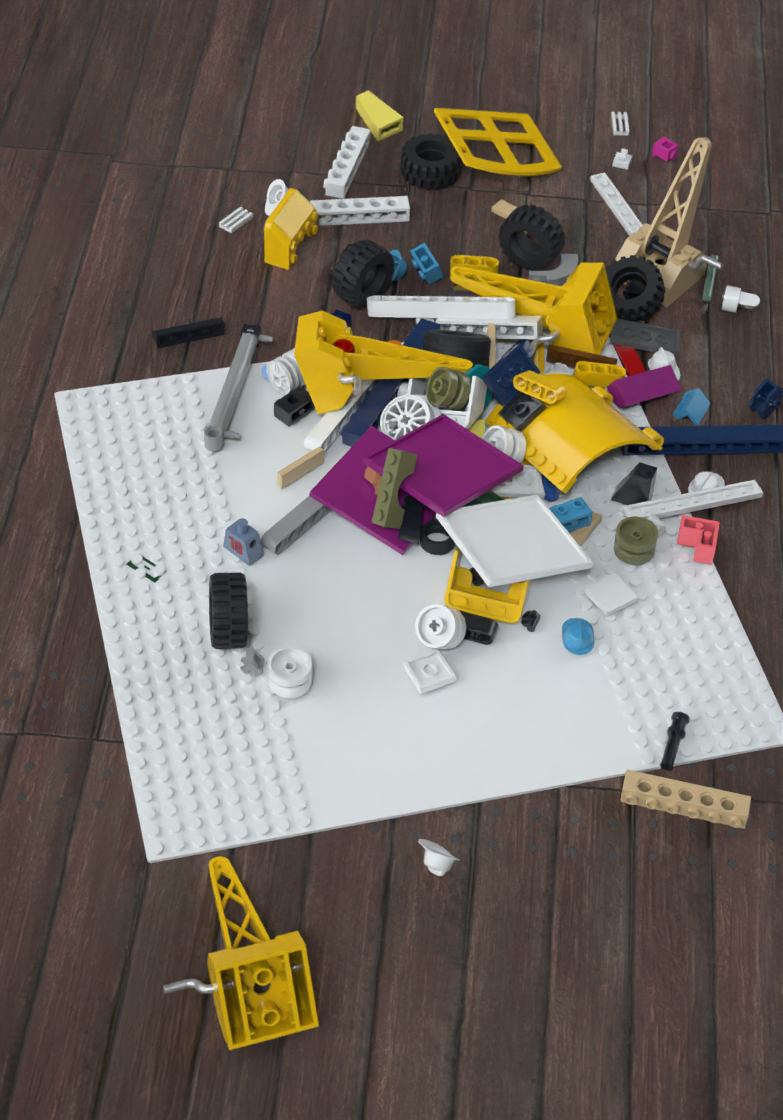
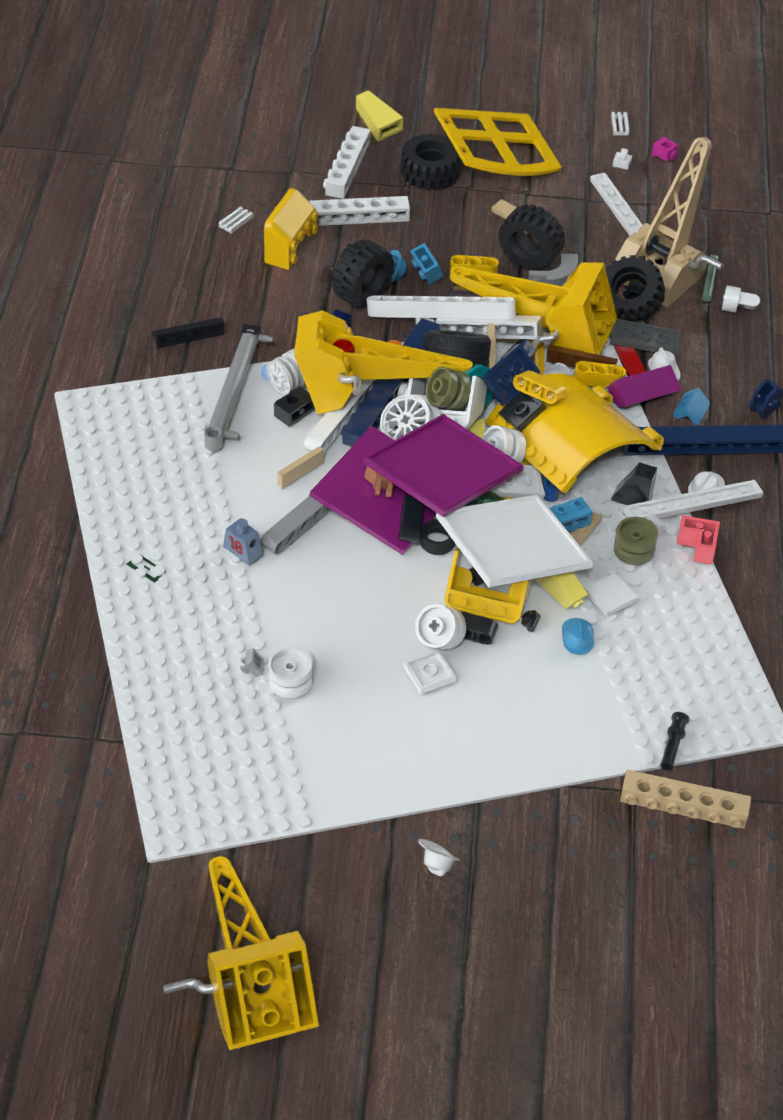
(228, 610): black tyre -> none
(275, 194): white piece -> none
(396, 468): olive arch -> none
(564, 588): none -> light yellow slope

